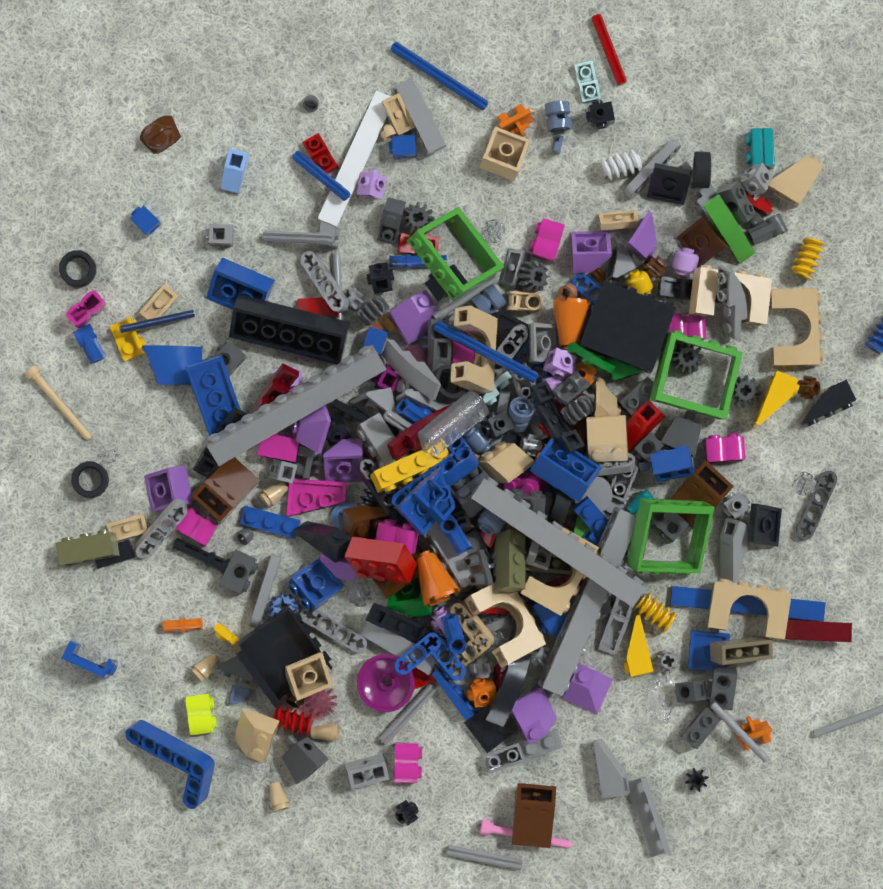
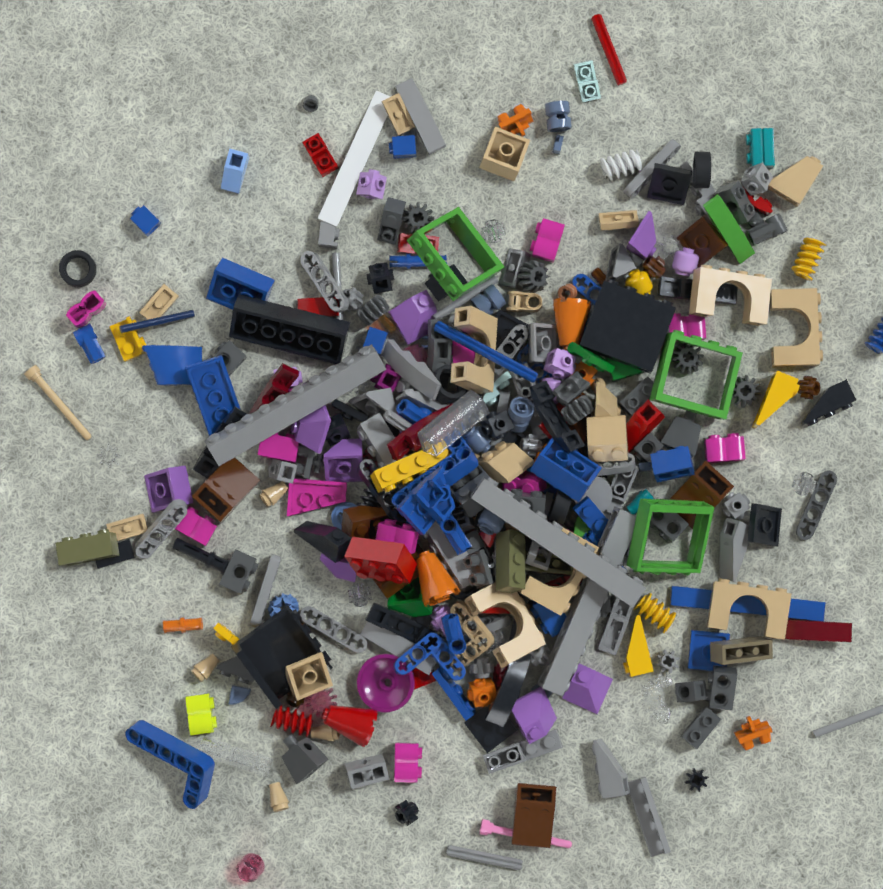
(71, 656): blue panel -> none
(104, 479): black tyre -> none
(160, 134): reddish brown piece -> none
(227, 231): light grey brick -> none
(245, 536): dark grey hinge -> none
(250, 867): none -> clear pink head
(255, 734): tan slope -> none
(269, 522): blue plate -> none
(298, 237): light grey axle -> none
(315, 585): blue plate -> none
(321, 175): blue axle -> none
(351, 722): none -> red cone
(388, 132): tan hinge -> none
(407, 714): light grey axle -> none
(439, 75): blue axle -> none
(589, 250): medium lavender slope -> none
(605, 110): black brick -> none
(733, 297): light grey slope -> none
(739, 732): light grey bar -> none

